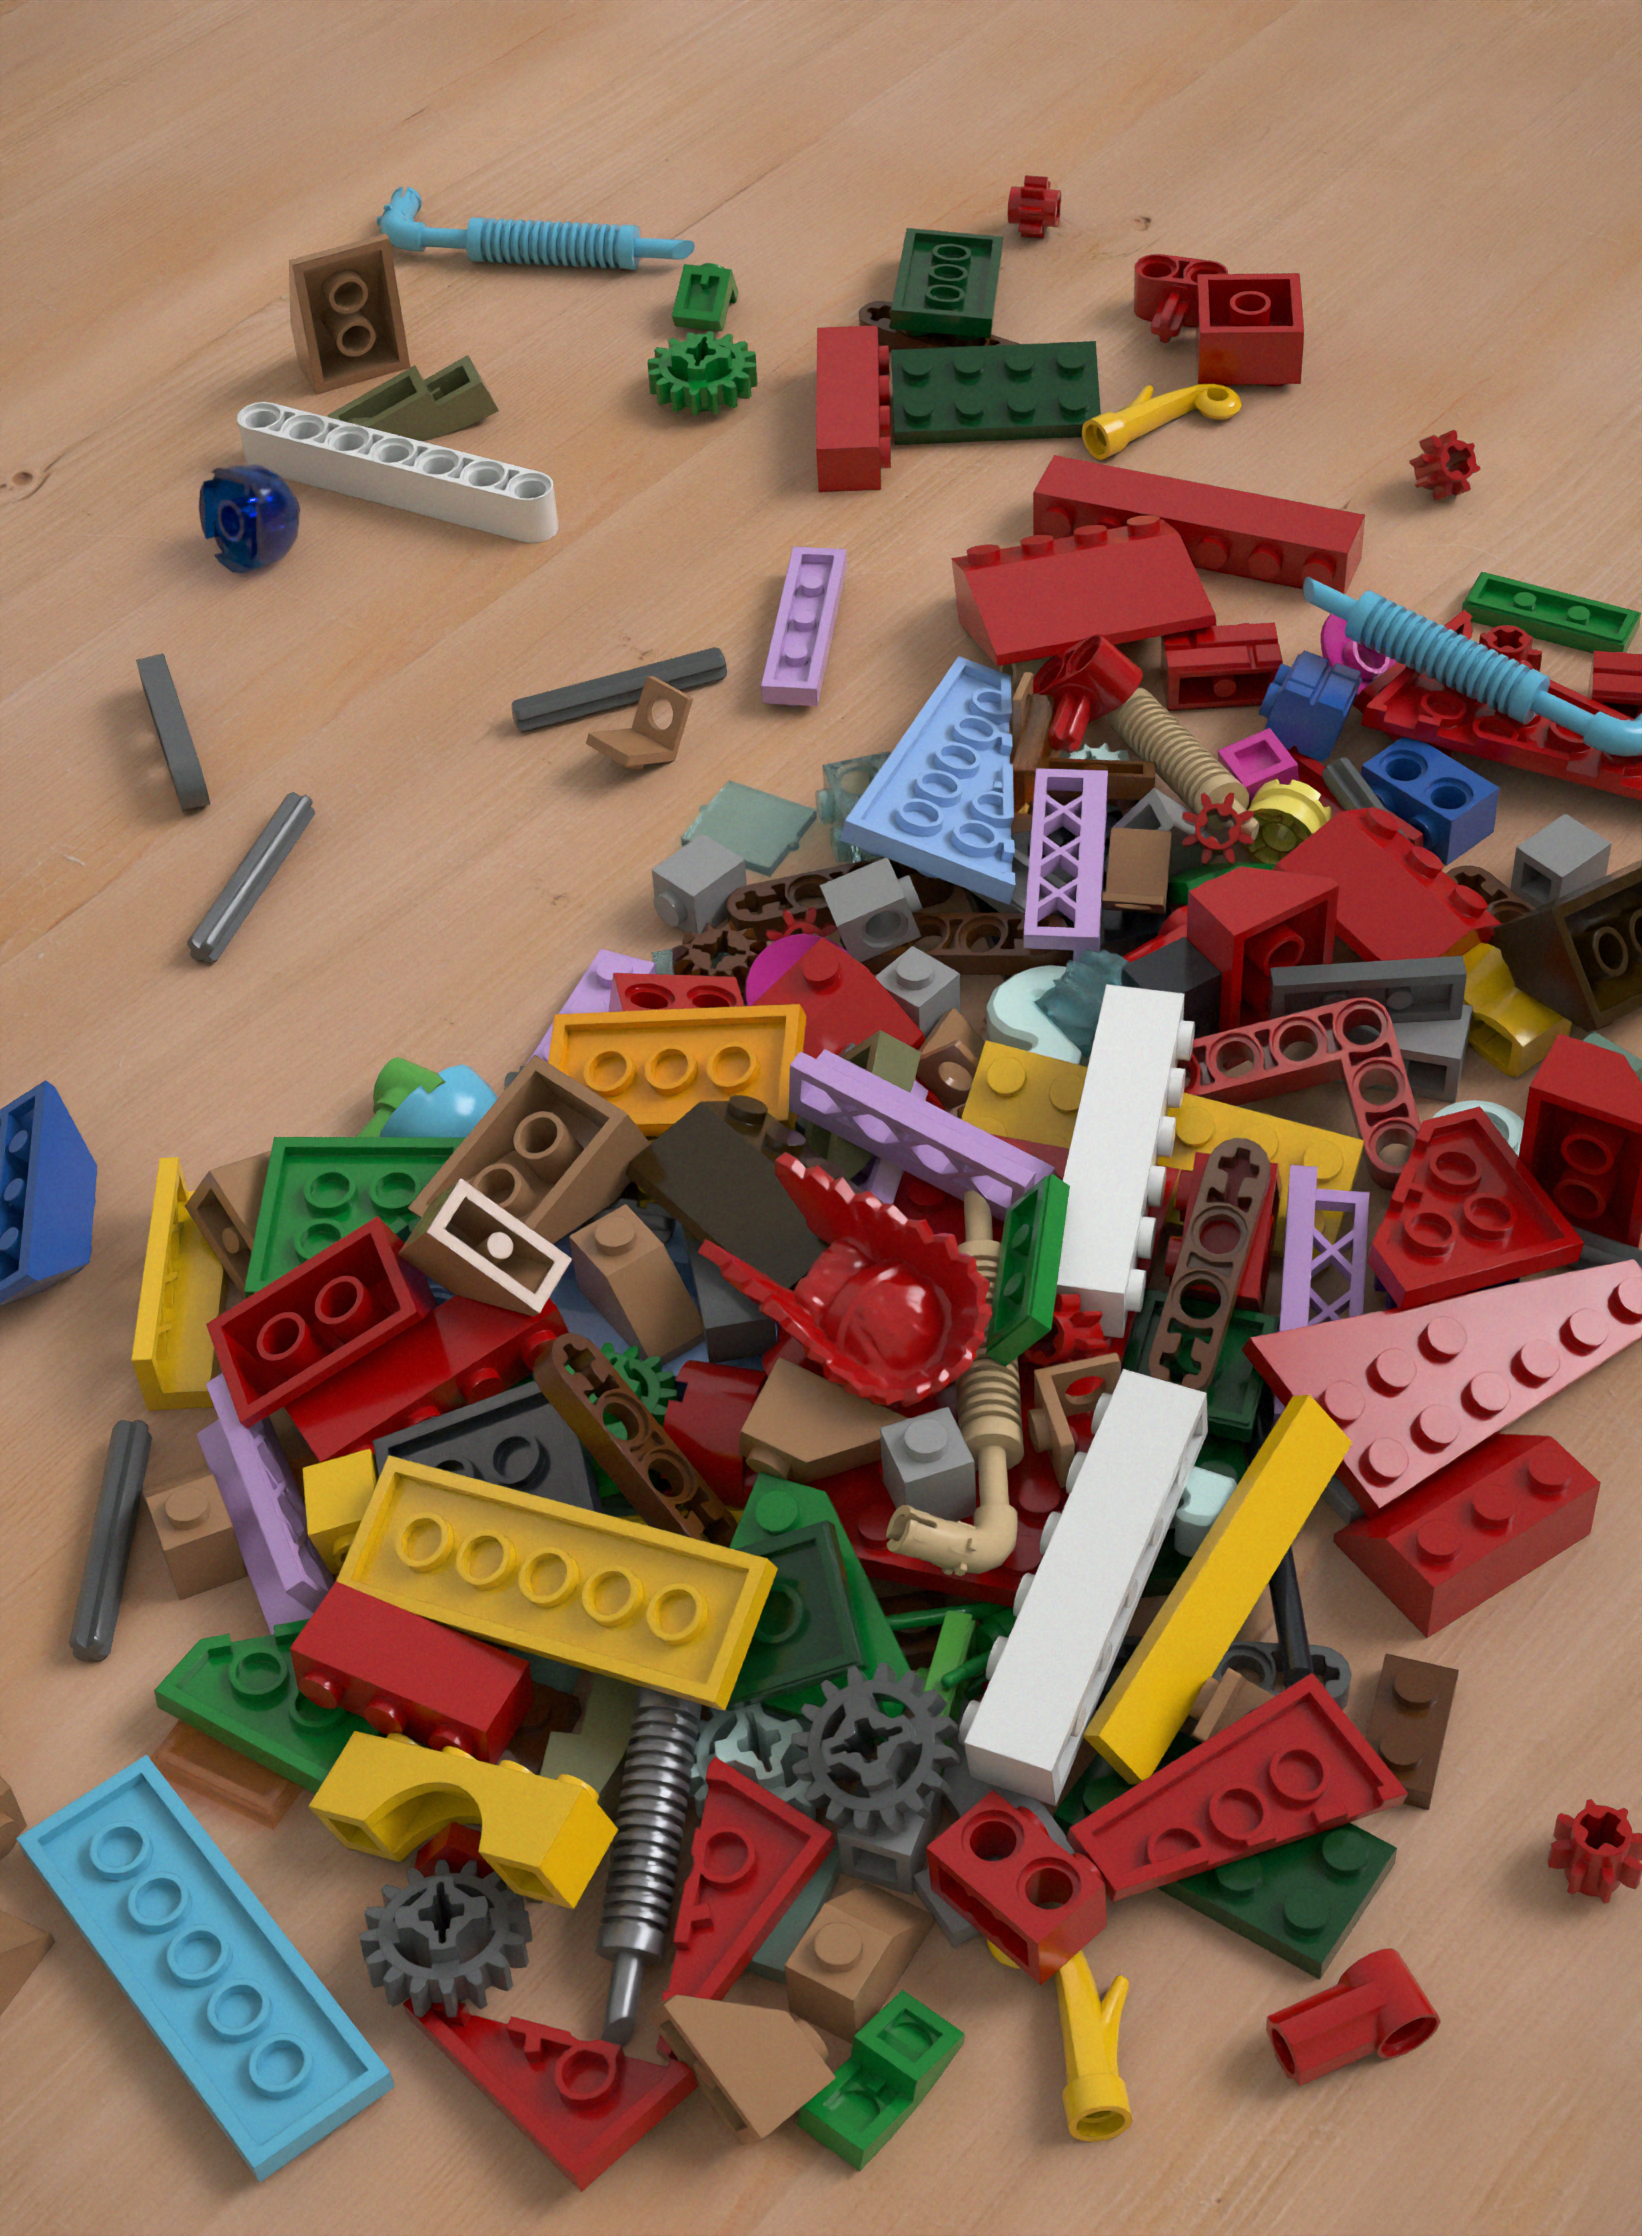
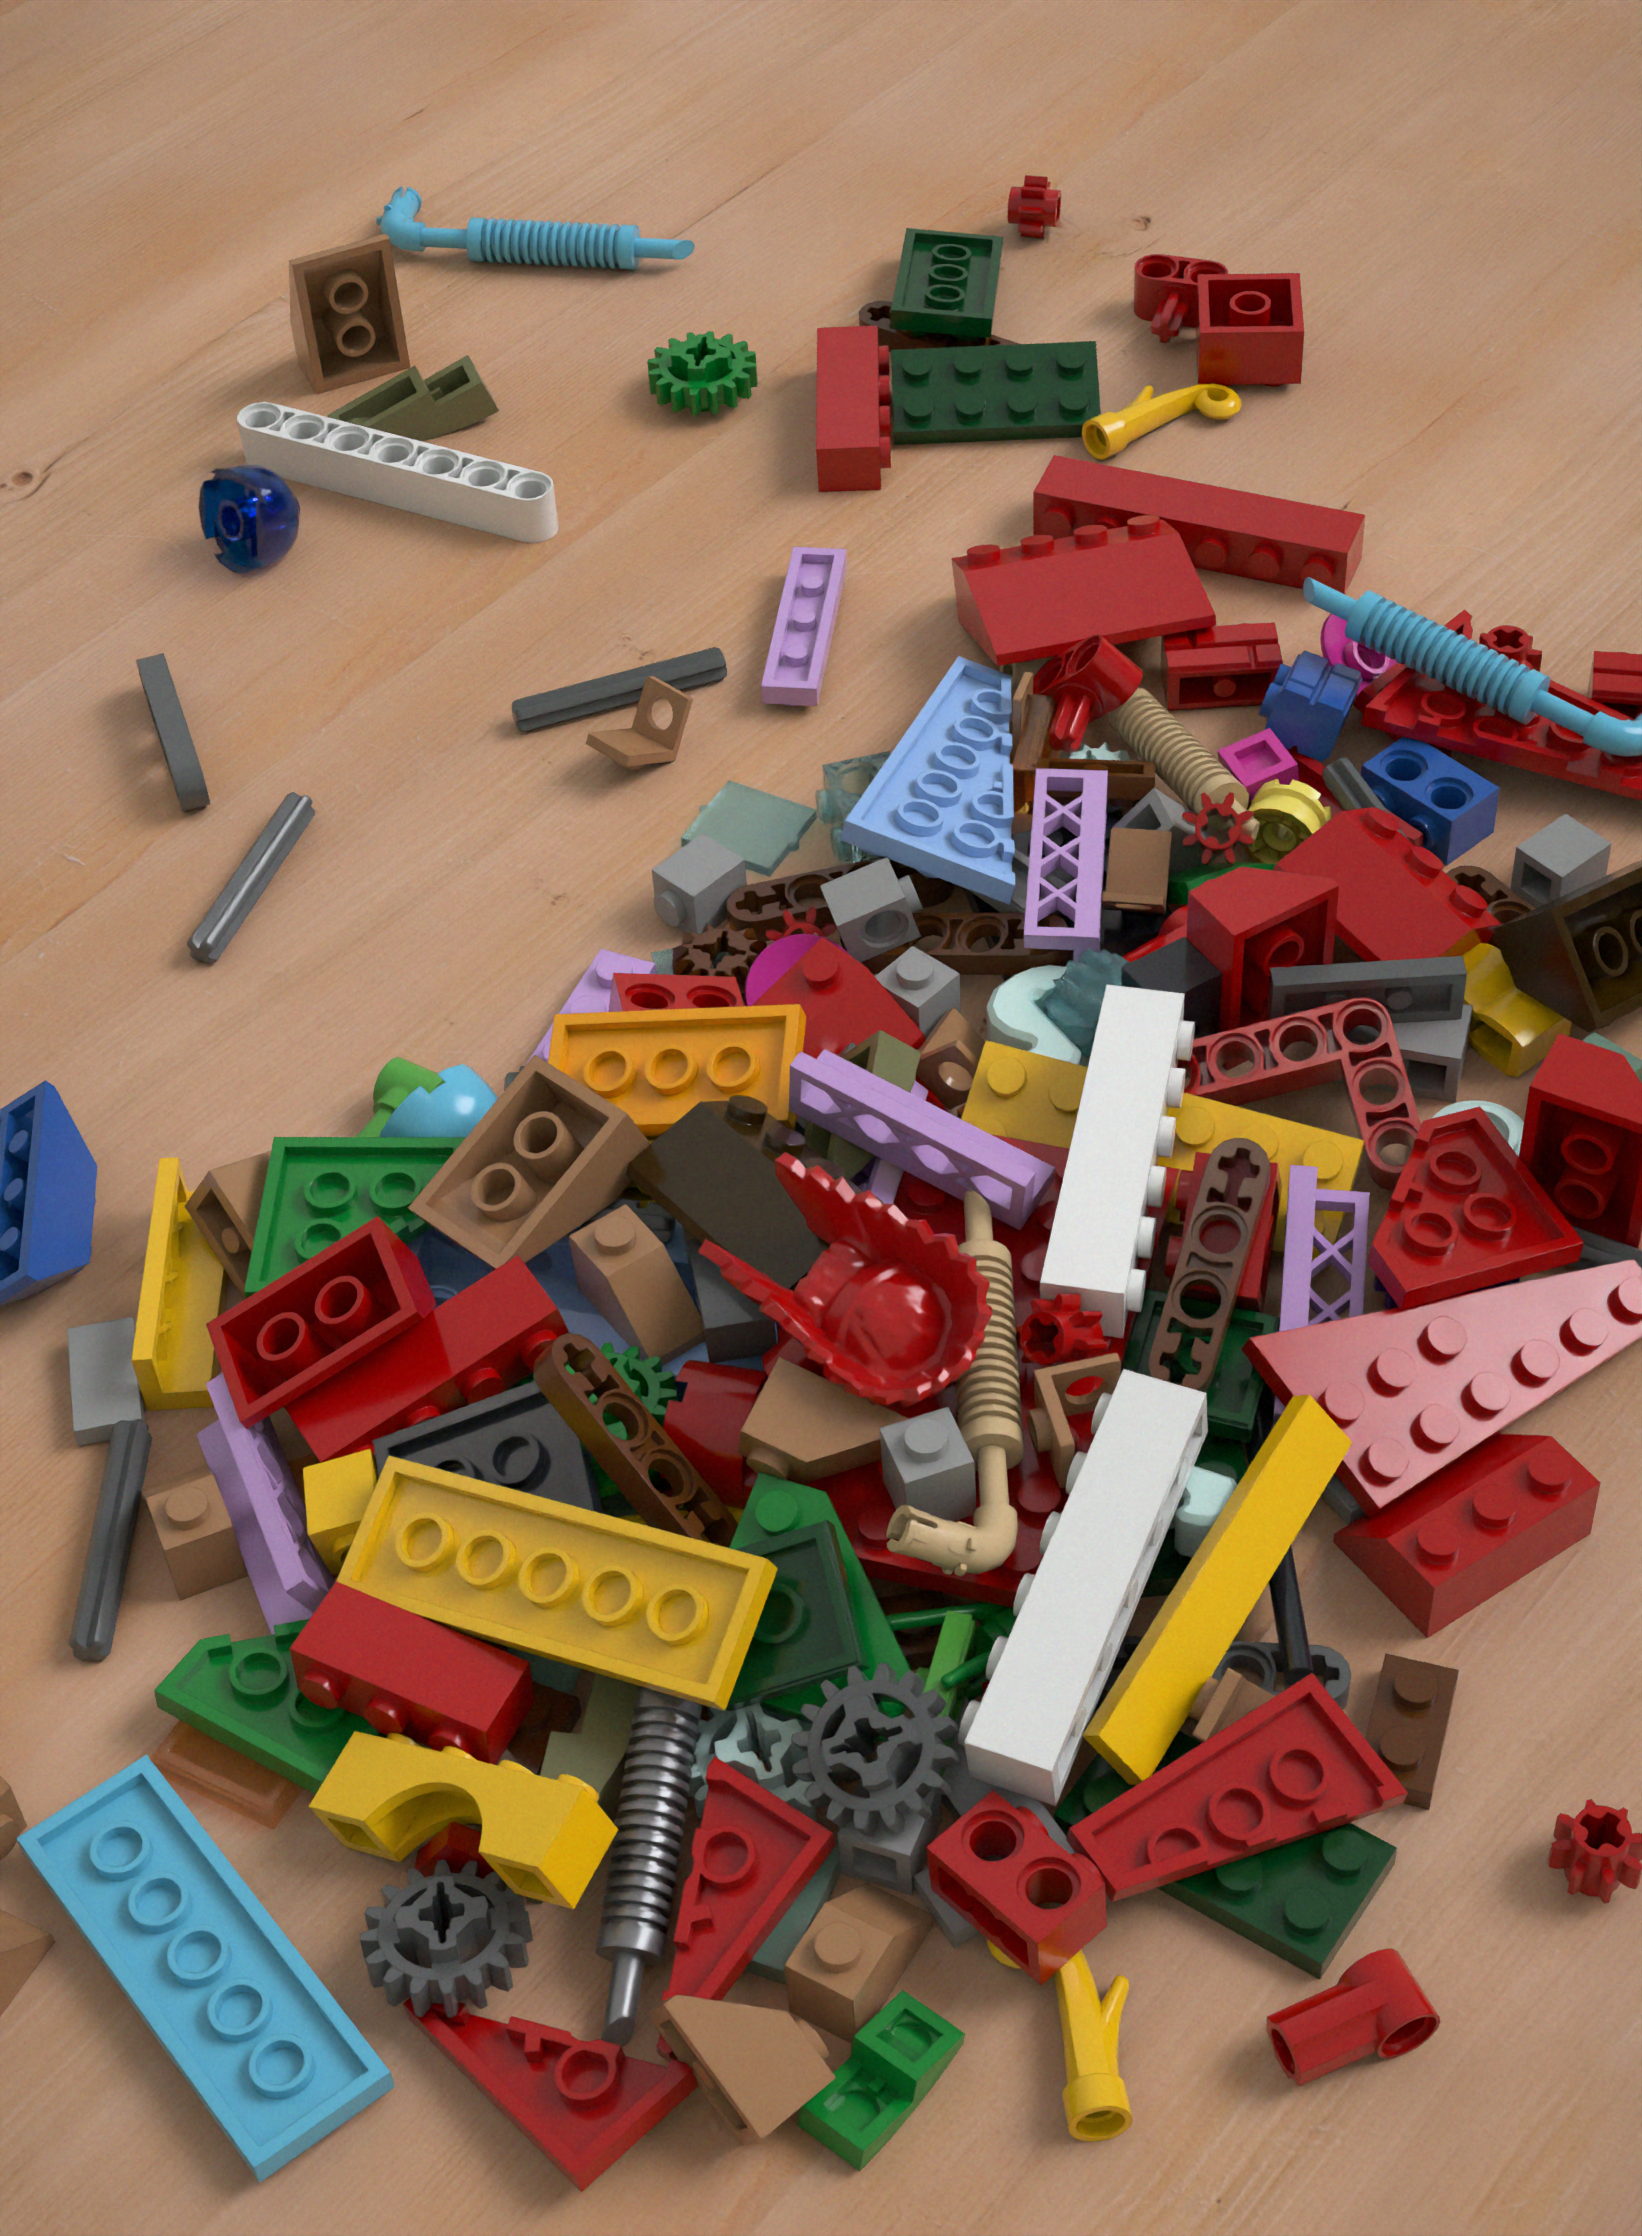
(103, 1379): none -> light grey tile
(484, 1252): medium nougat slope -> none
(704, 297): green bracket -> none
(1028, 1270): green tile -> none
(1445, 465): red gear -> none
(1551, 614): green tile -> none

